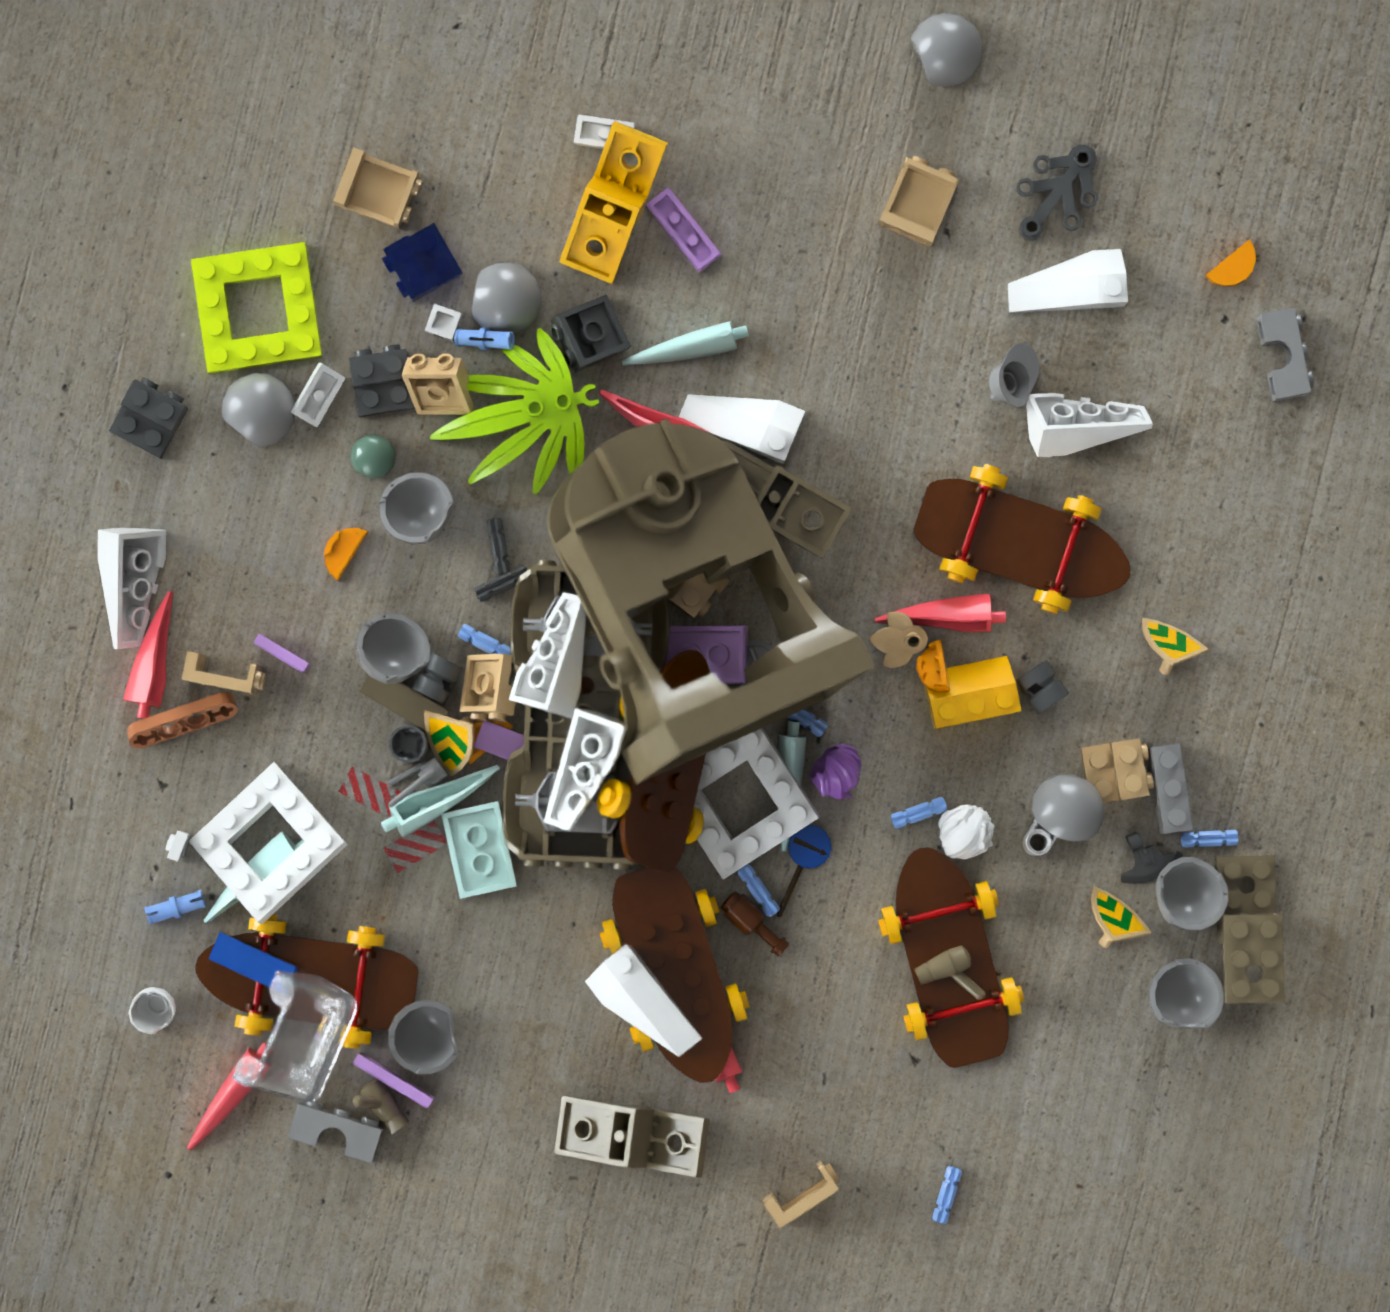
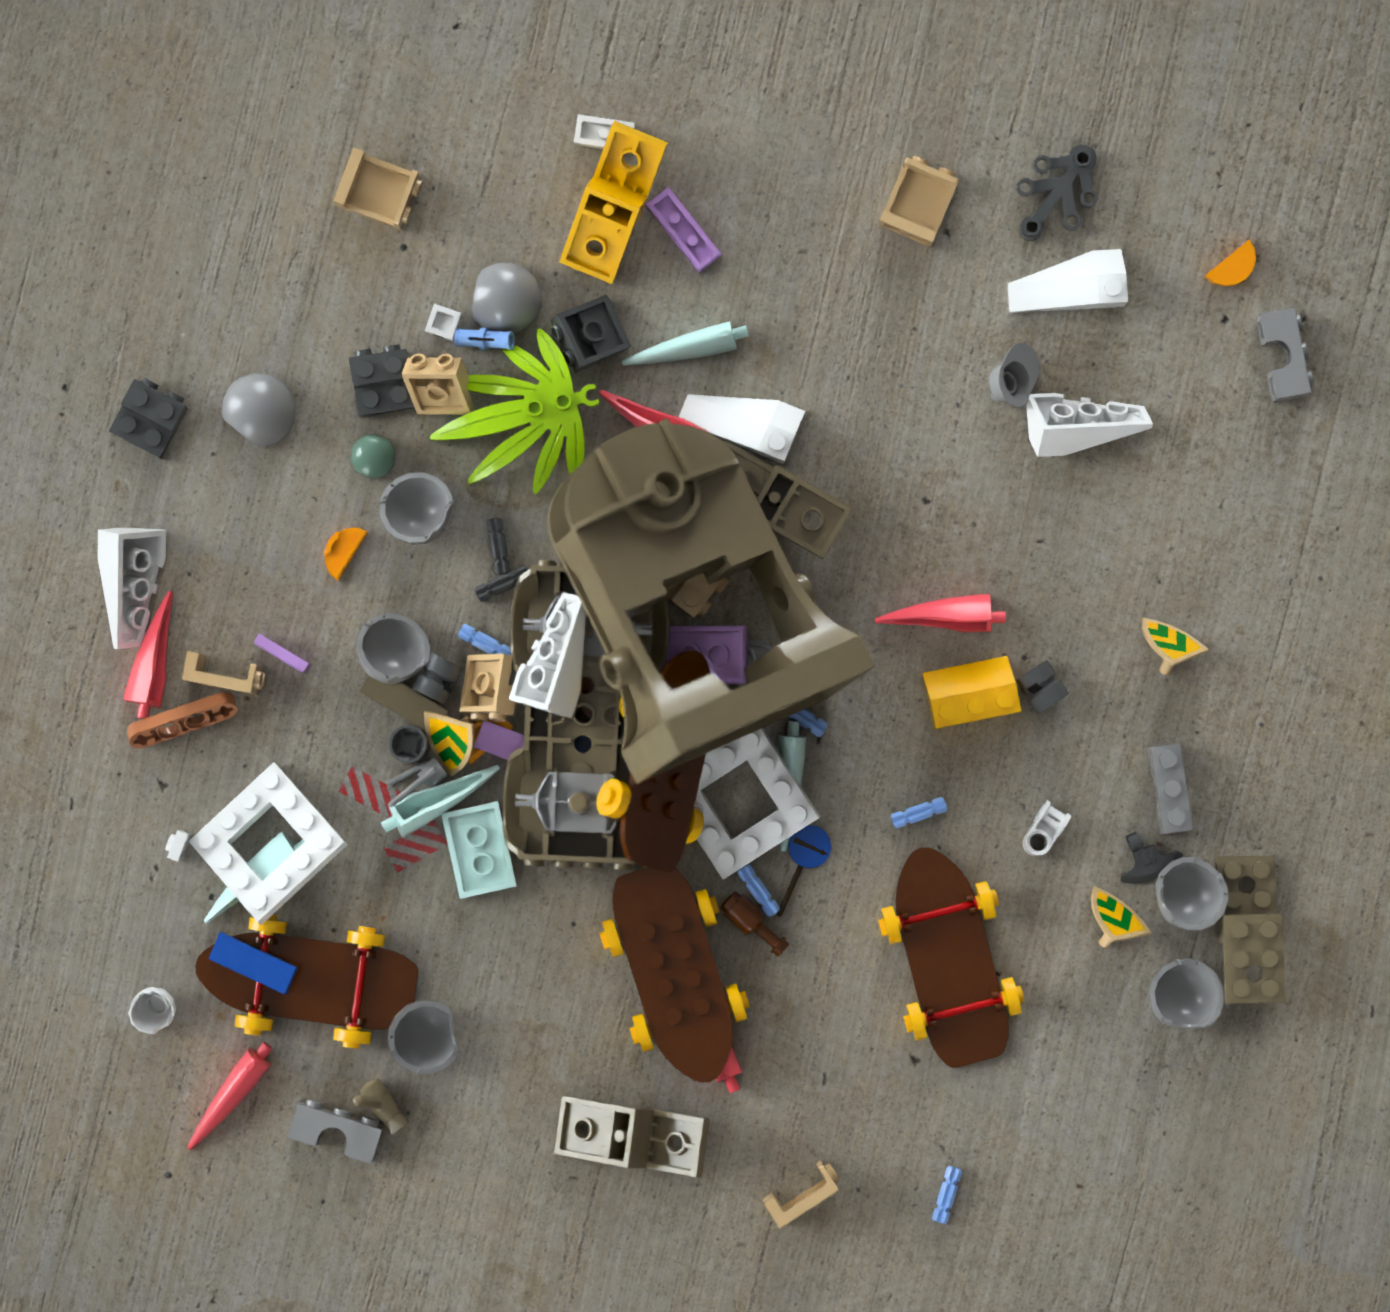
(175, 907): light blue pin -> none
(282, 261): neon yellow plate -> none
(303, 1040): clear windscreen -> none
(317, 394): white plate -> none
(393, 1080): lavender tile -> none
(421, 262): clear blue plate -> none
(586, 759): white wedge -> none
(636, 995): white wedge -> none
(837, 771): medium lavender hair -> none
(895, 637): tan plate -> none
(932, 667): light orange tile -> none
(948, 48): light grey cylinder -> none
(950, 964): dark tan piece -> none
(965, 831): white hair -> none
(1019, 539): reddish brown piece -> none
(1068, 807): light grey cylinder -> none
(1118, 769): tan plate -> none
(1209, 838): light blue axle -> none

